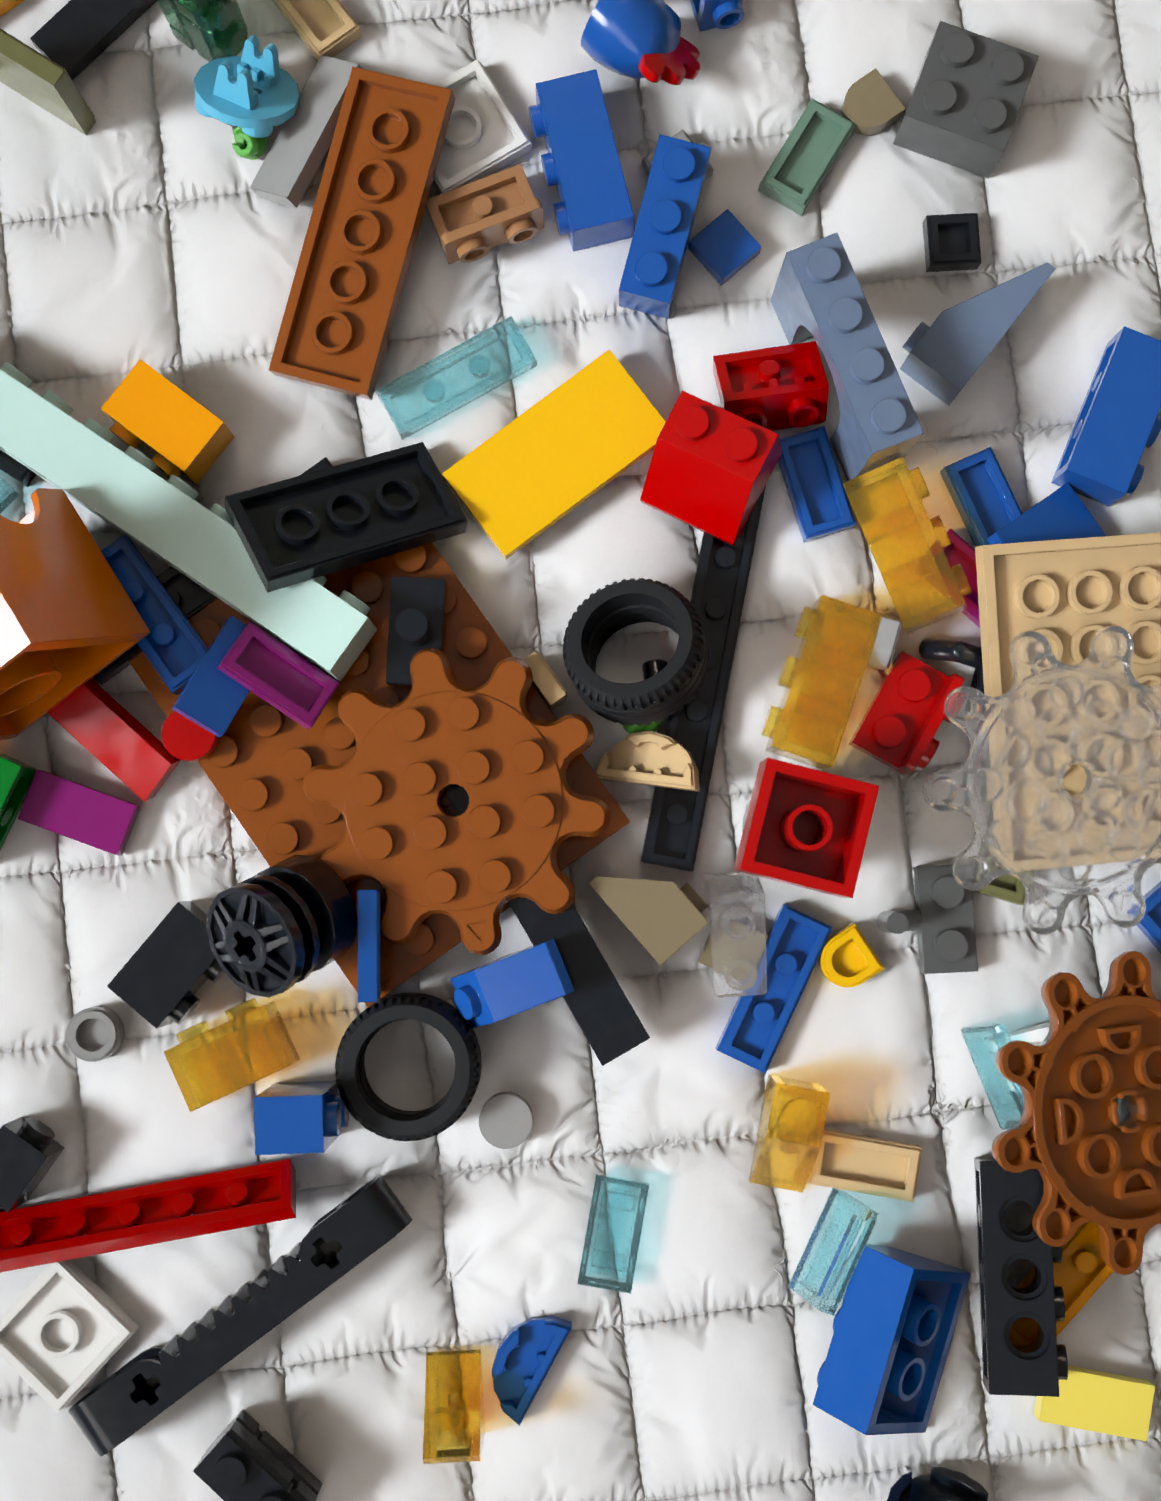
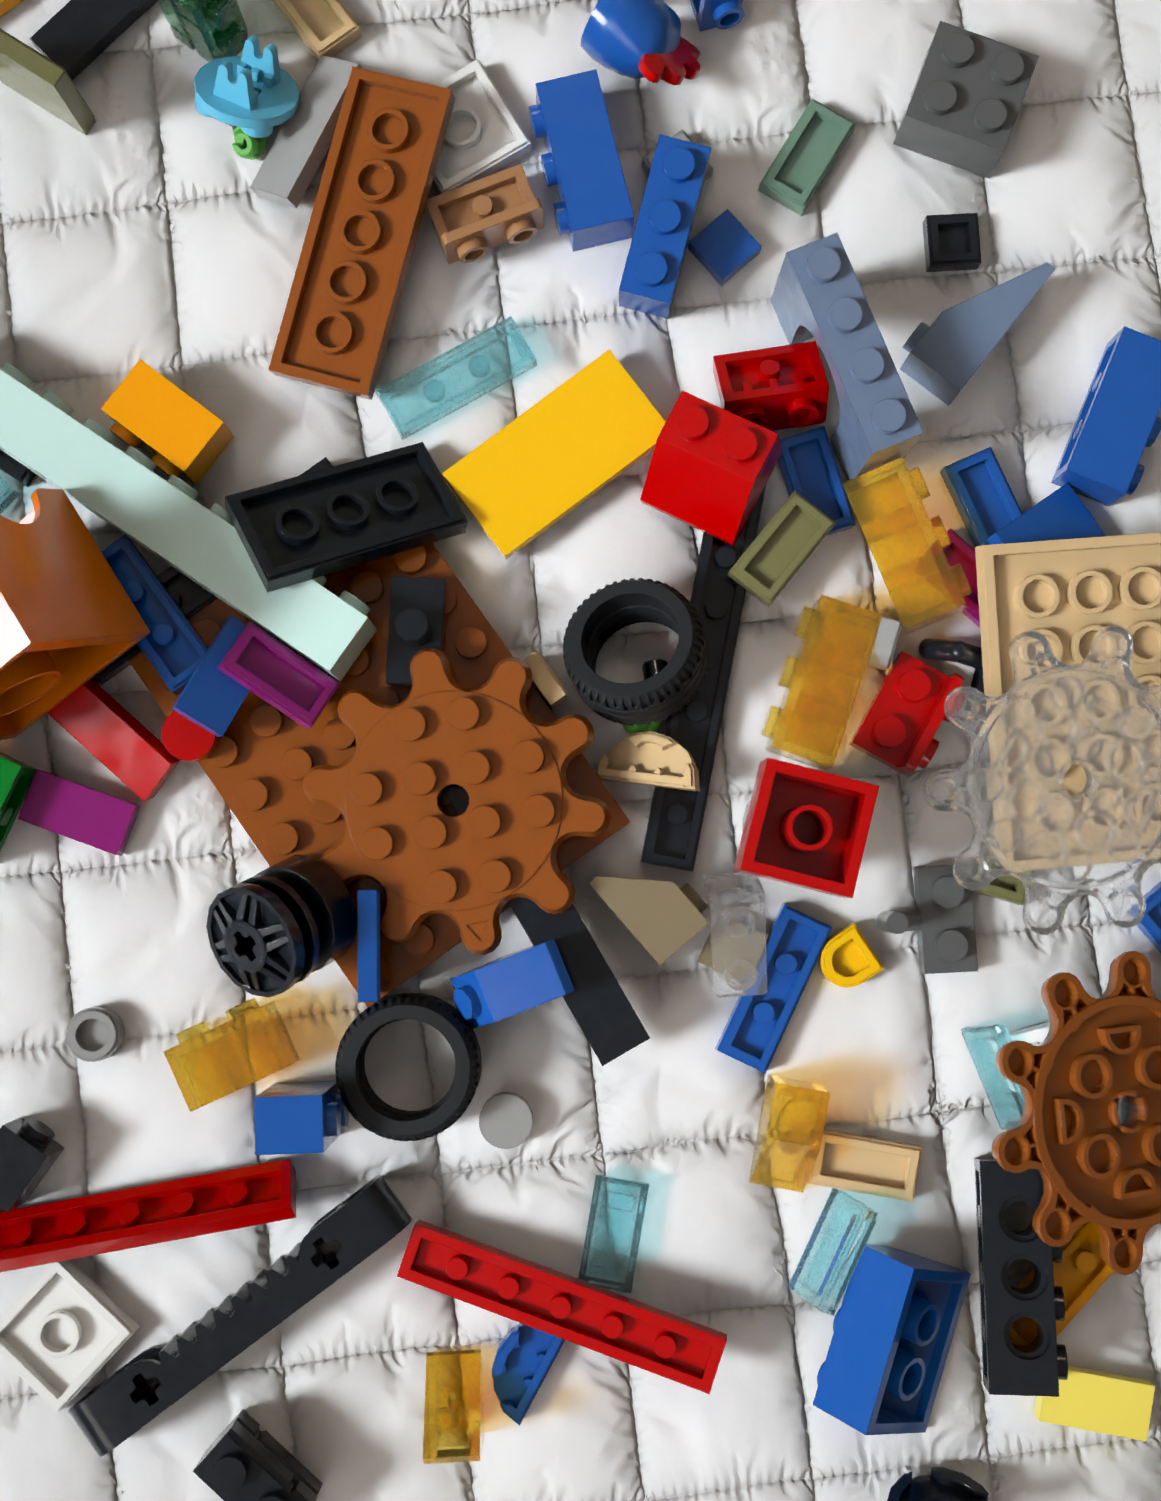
(169, 968): black brick -> none
(563, 1306): none -> red plate
(781, 548): none -> olive tile
(872, 104): dark tan tile -> none

